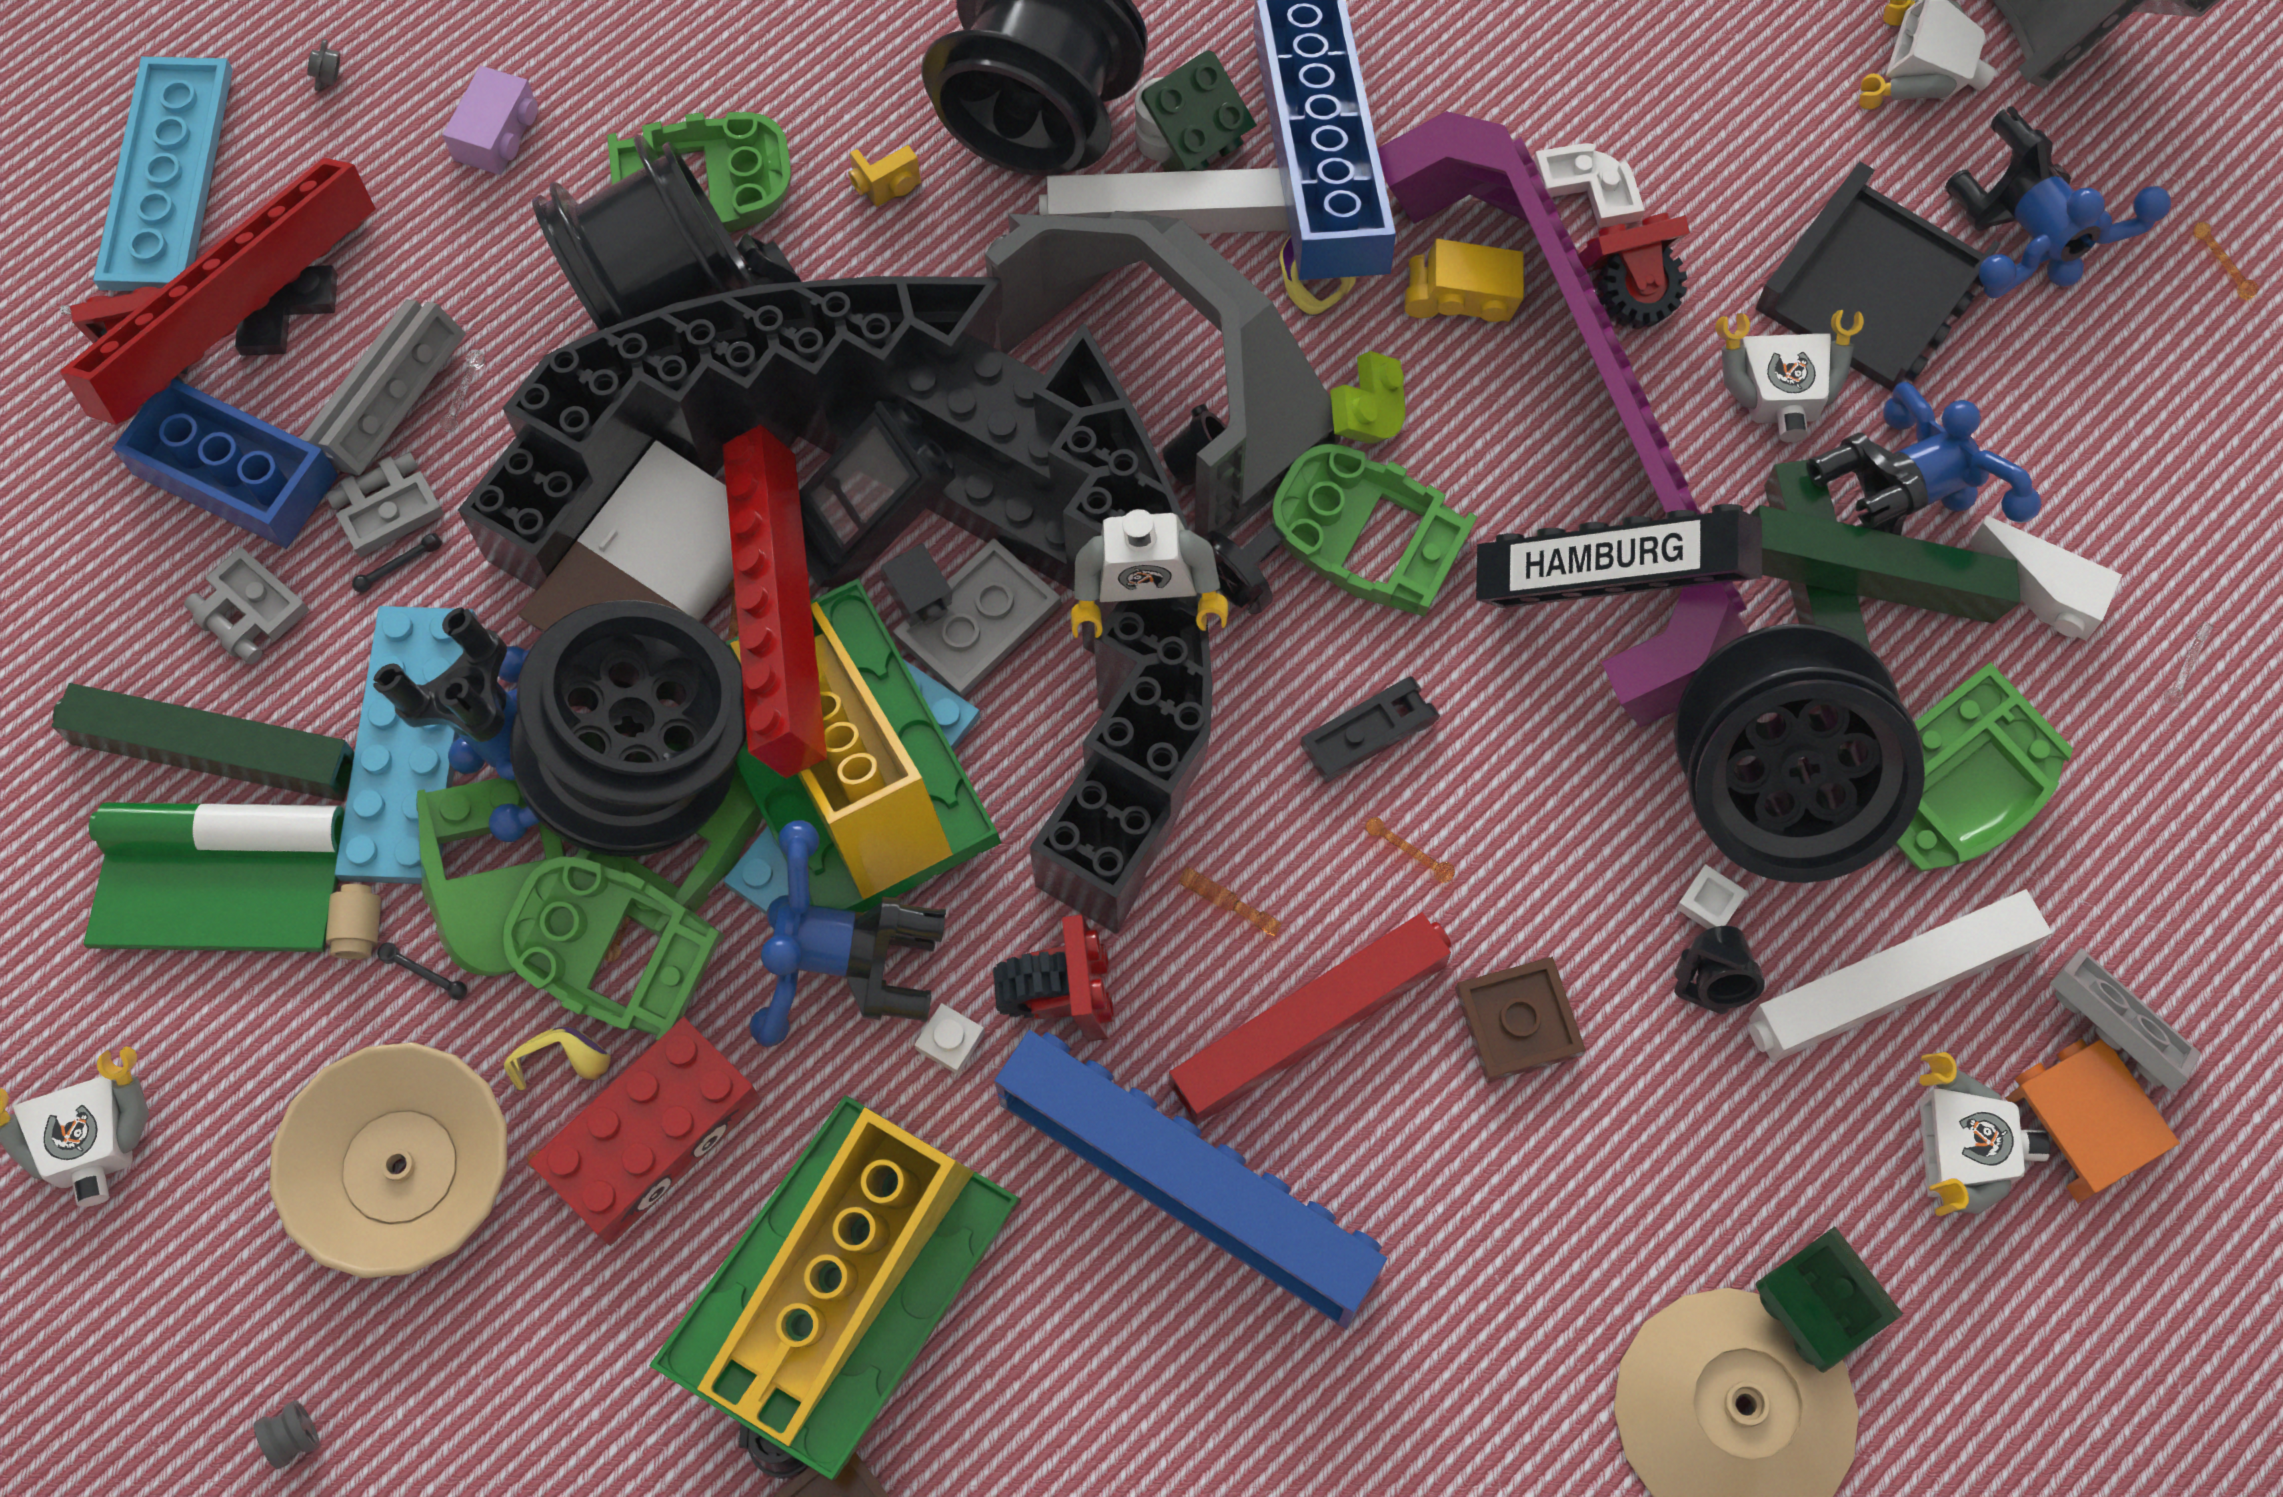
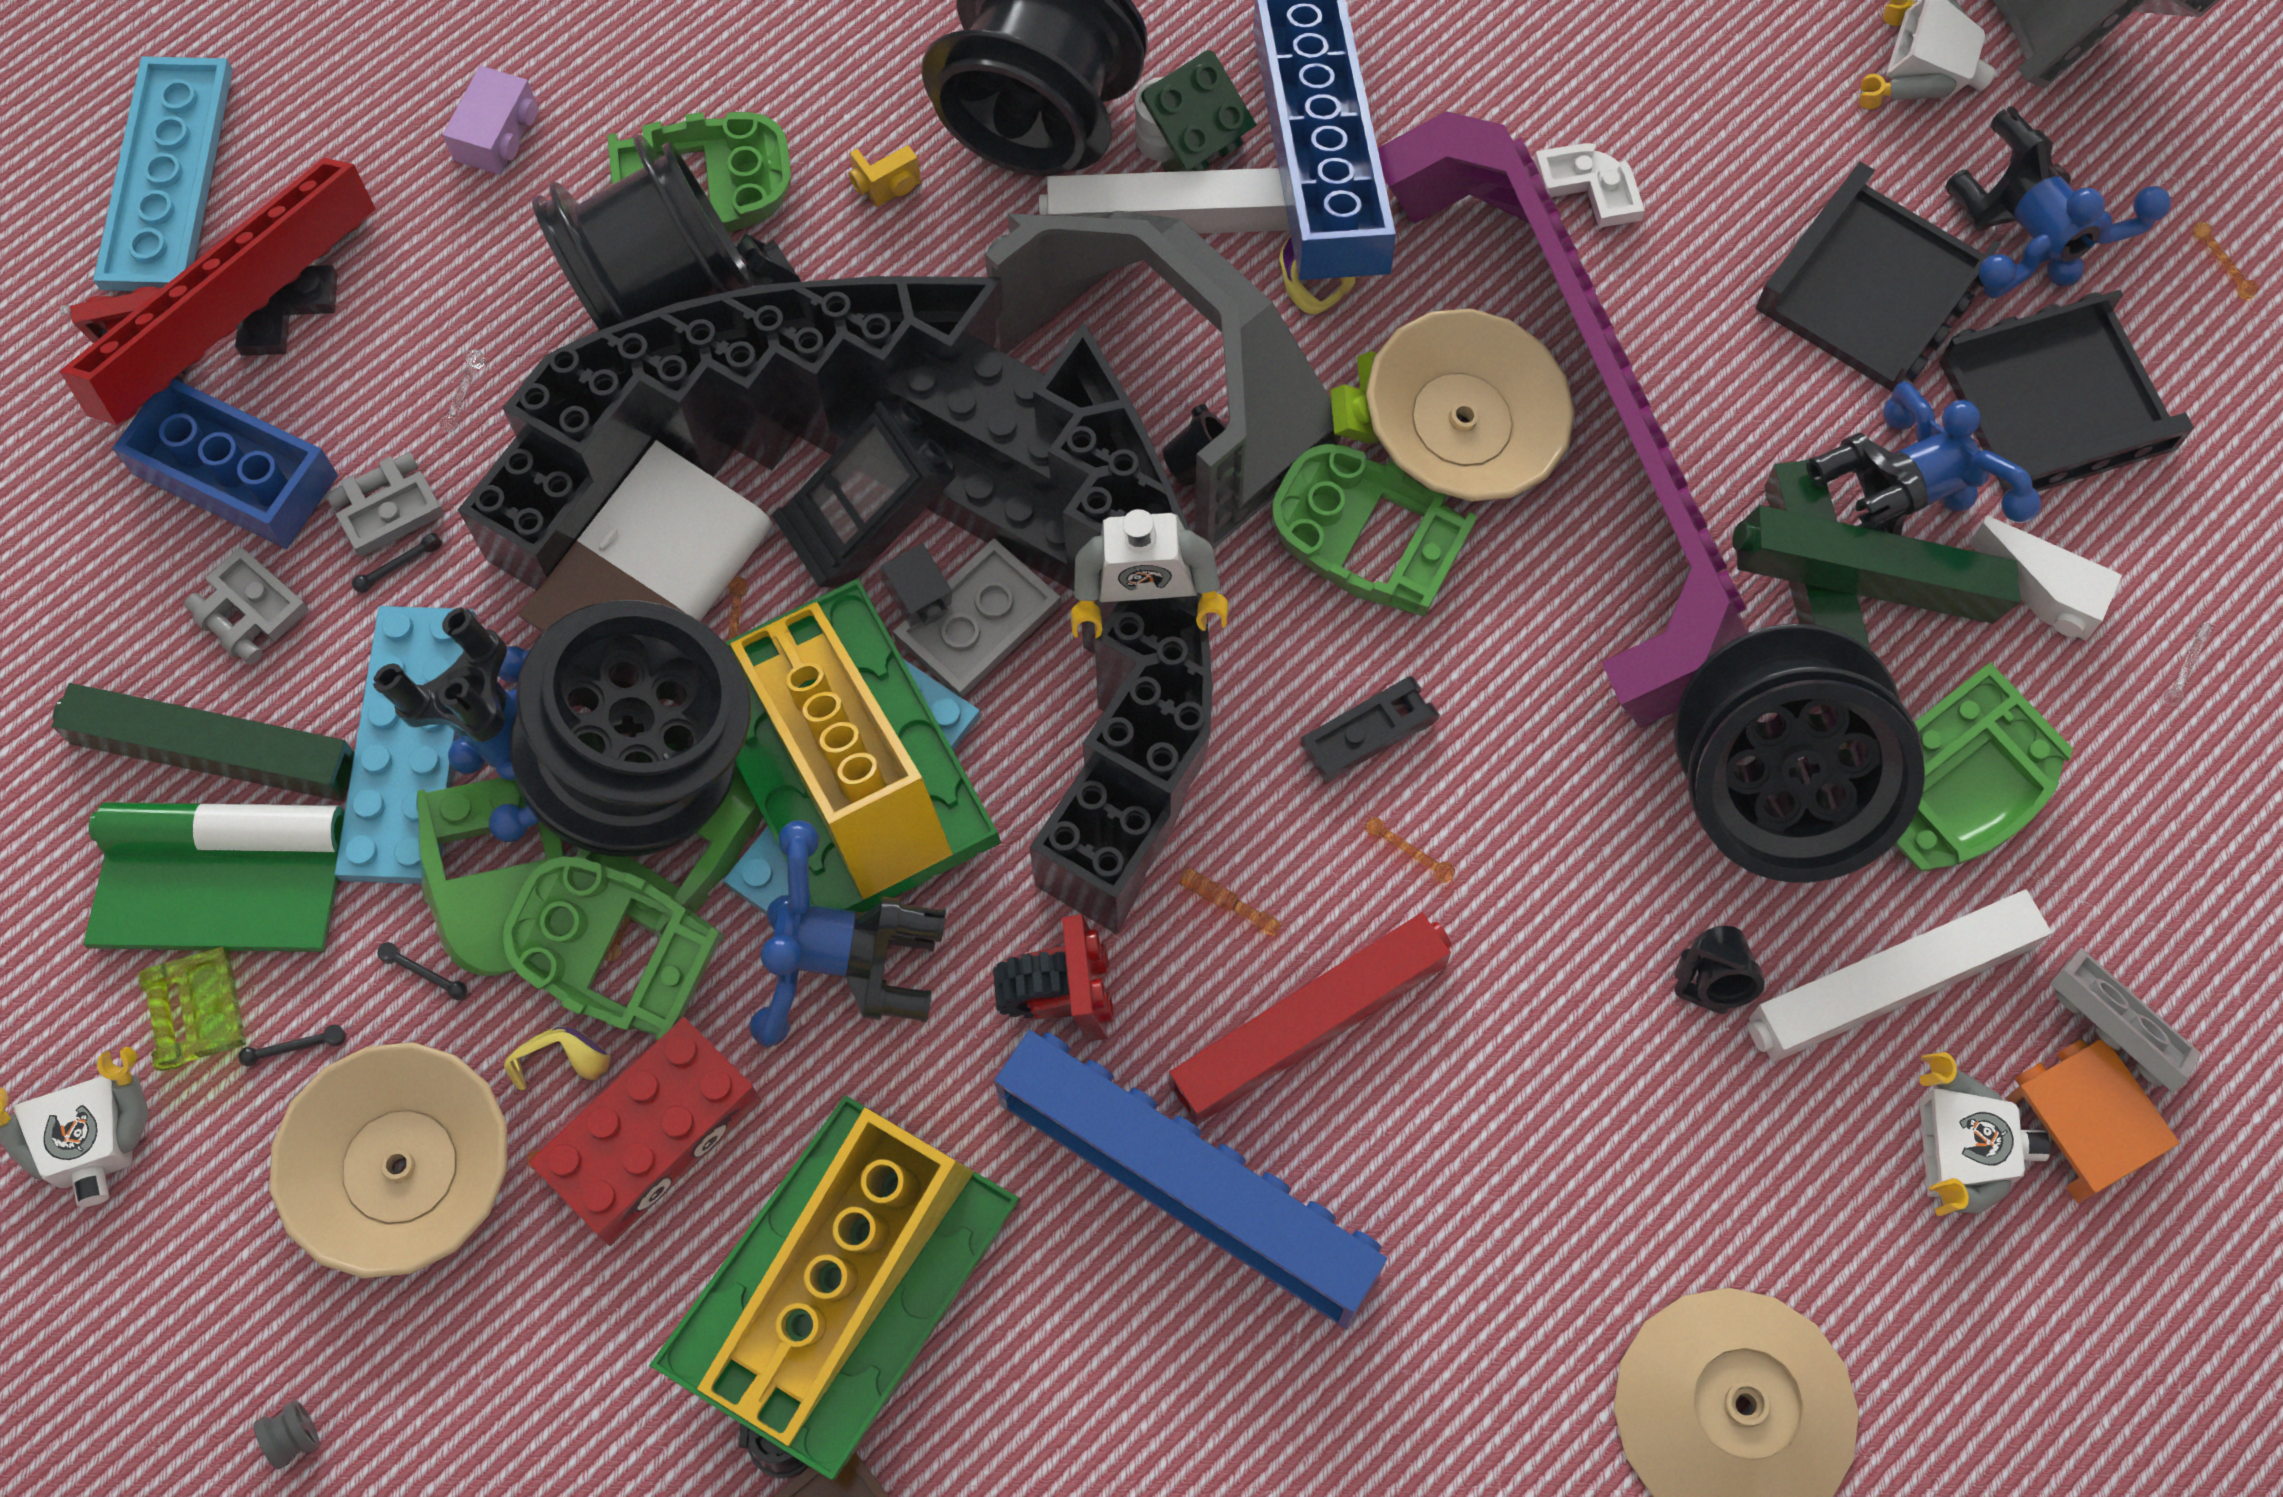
(207, 1006): none -> clear neon green plate
(324, 65): dark grey plate -> none
(333, 1035): none -> black hinge
(353, 922): tan brick -> none
(384, 385): light grey brick -> none
(773, 604): red brick -> none
(949, 1039): white plate -> none
(1238, 568): black tile -> none
(1465, 282): yellow hinge -> none
(1492, 377): none -> tan dish
(1520, 1019): reddish brown plate -> none
(1620, 558): black brick -> none
(1637, 269): plate -> none
(1711, 899): white plate -> none
(1786, 375): torso -> none
(1827, 1300): dark green bracket -> none
(2062, 393): none -> black panel

